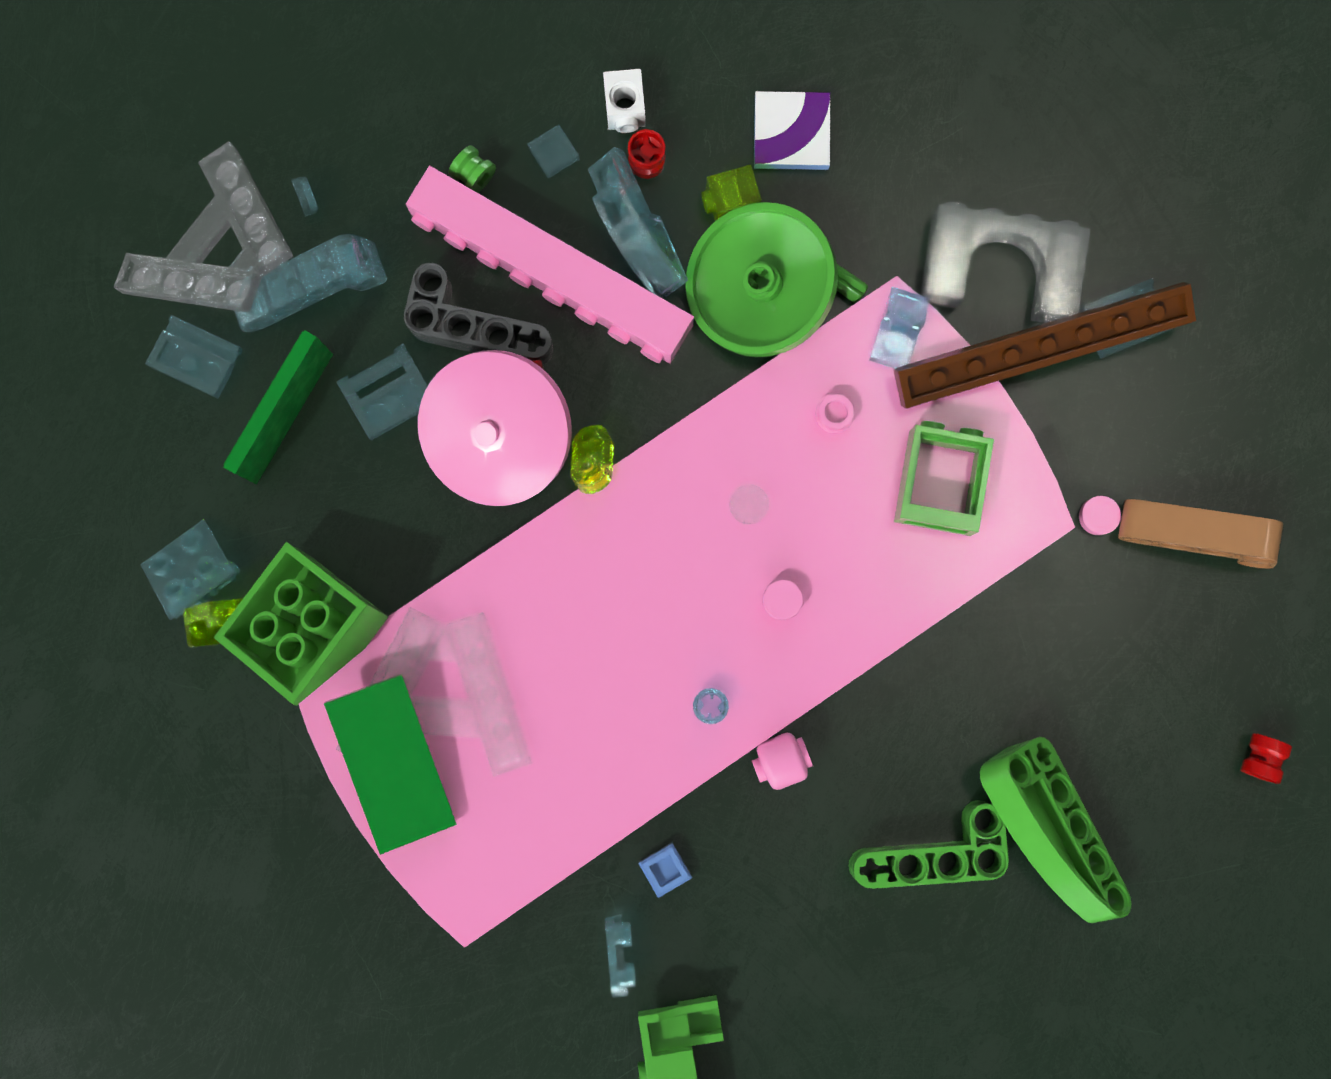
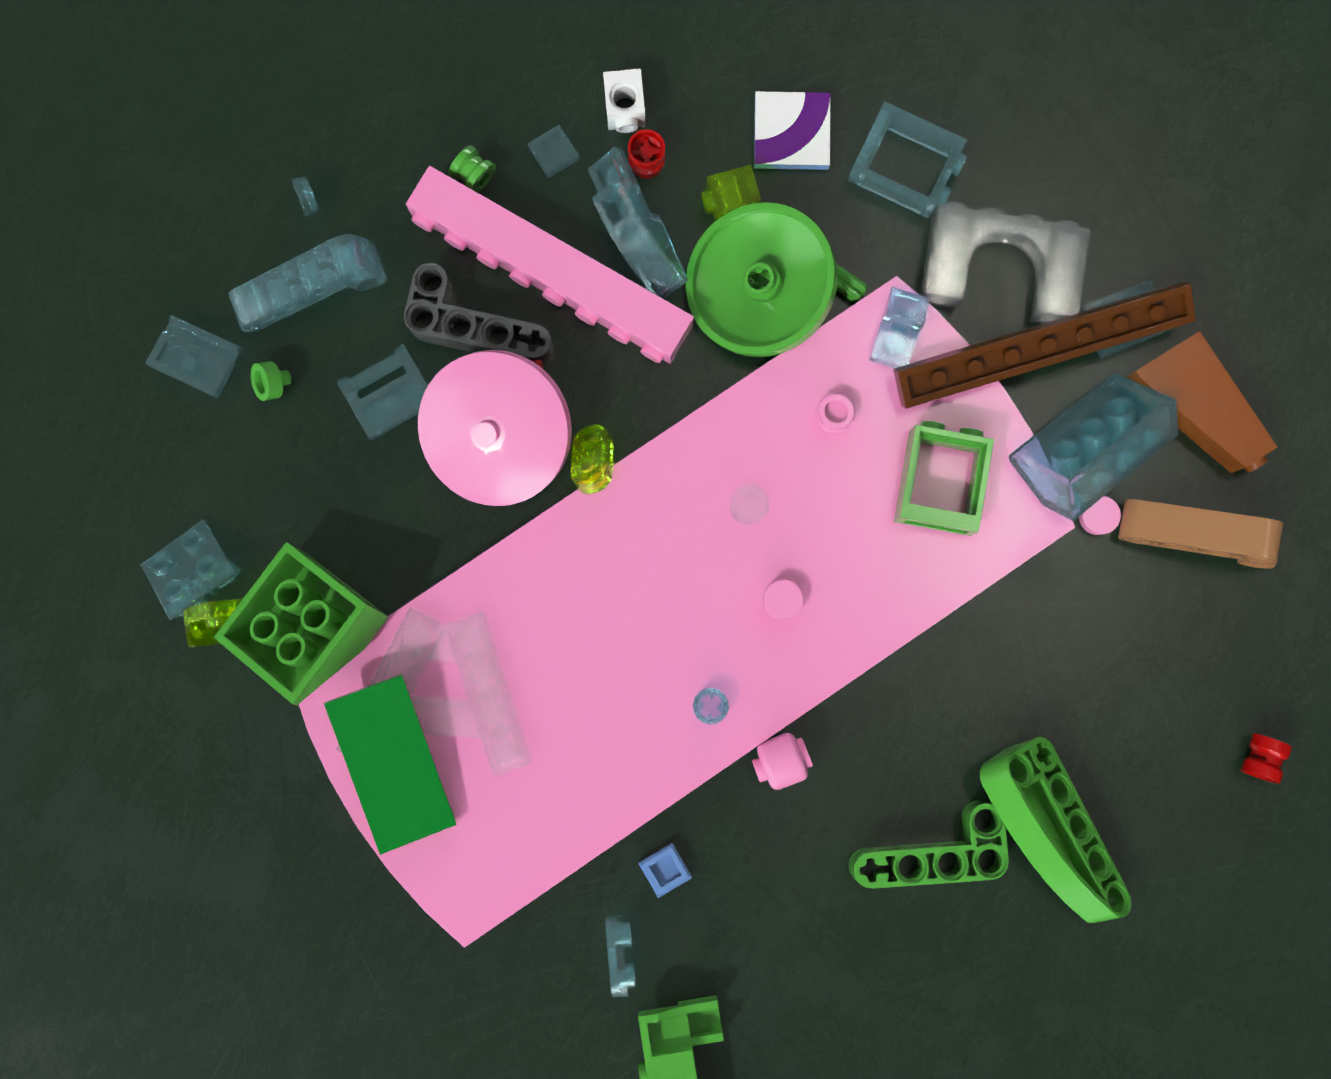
(184, 276): clear plate -> none
(268, 380): none -> bright green tile
(278, 408): green tile -> none
(920, 132): none -> clear light blue window
(1095, 444): none -> clear light blue slope
(1209, 404): none -> dark orange slope

